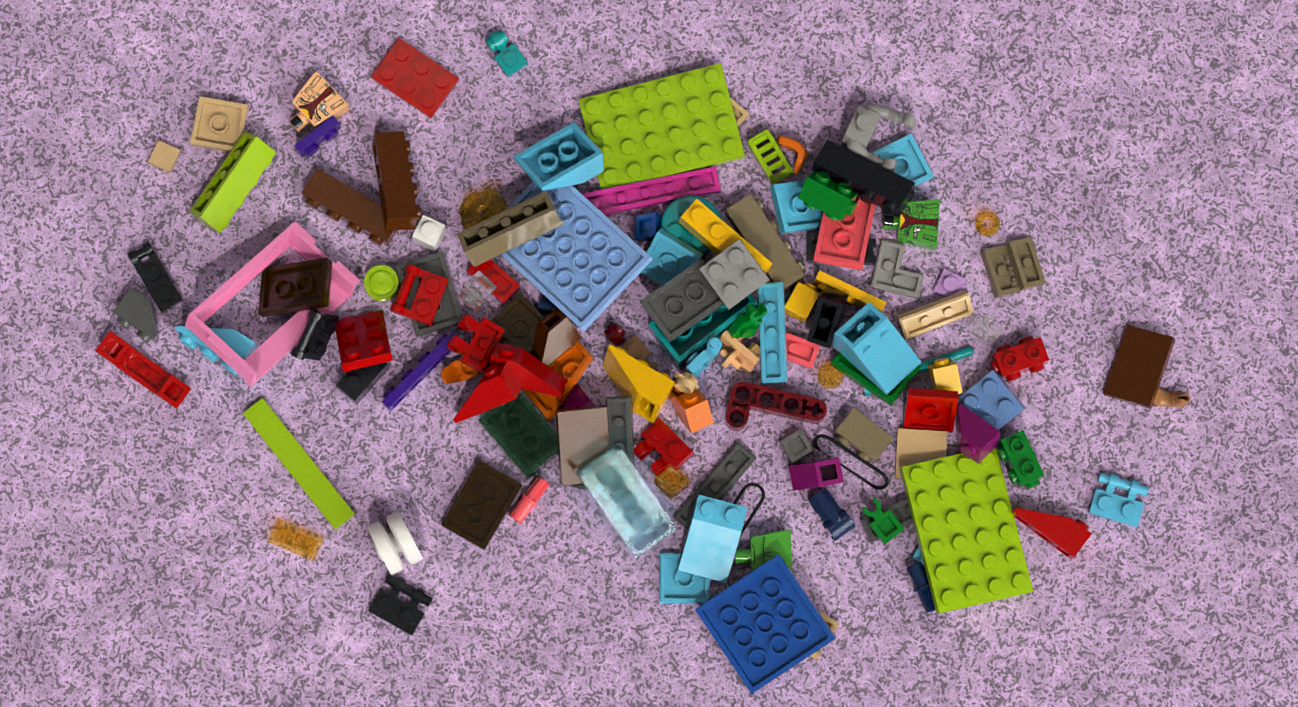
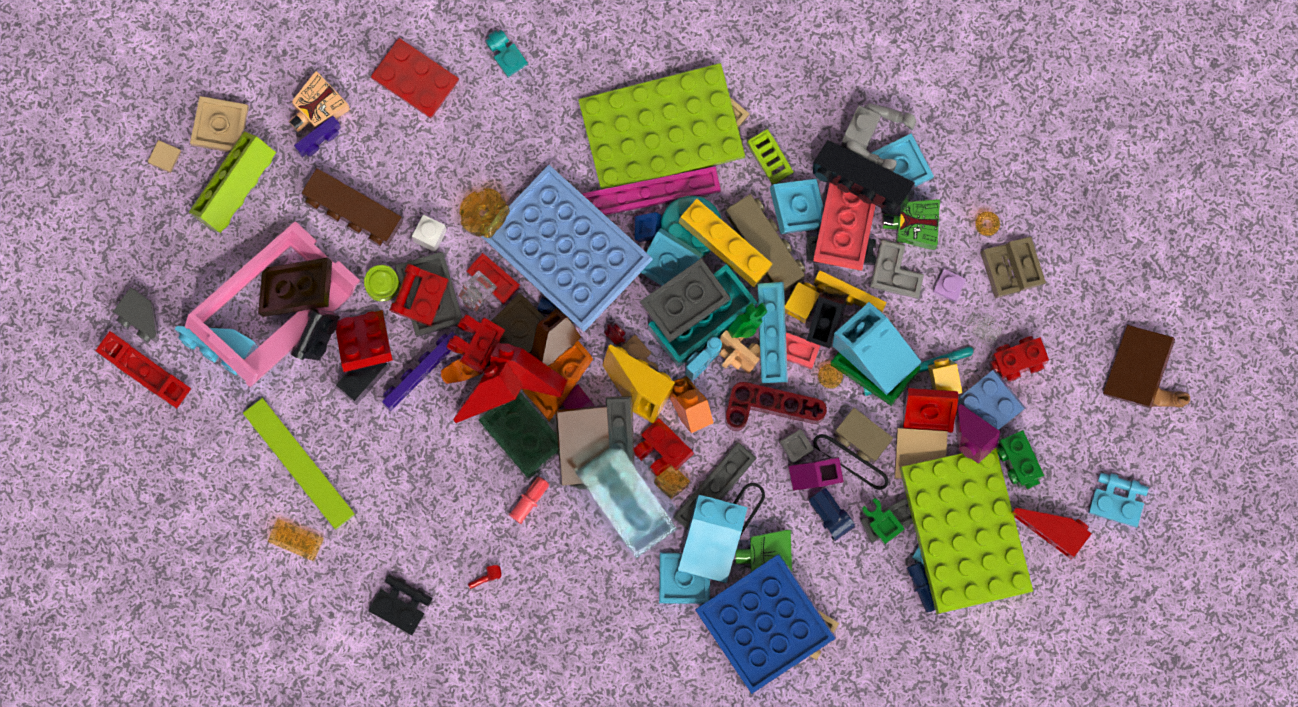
(155, 278): black plate -> none
(393, 543): white wheel -> none
(395, 181): reddish brown brick -> none
(481, 505): dark brown plate -> none
(493, 572): none -> red hand
(510, 229): dark tan brick -> none
(561, 159): medium azure slope -> none
(686, 382): tan plate -> none
(734, 274): light grey plate -> none
(796, 146): orange hair -> none
(828, 196): green brick -> none
(935, 314): tan tile -> none

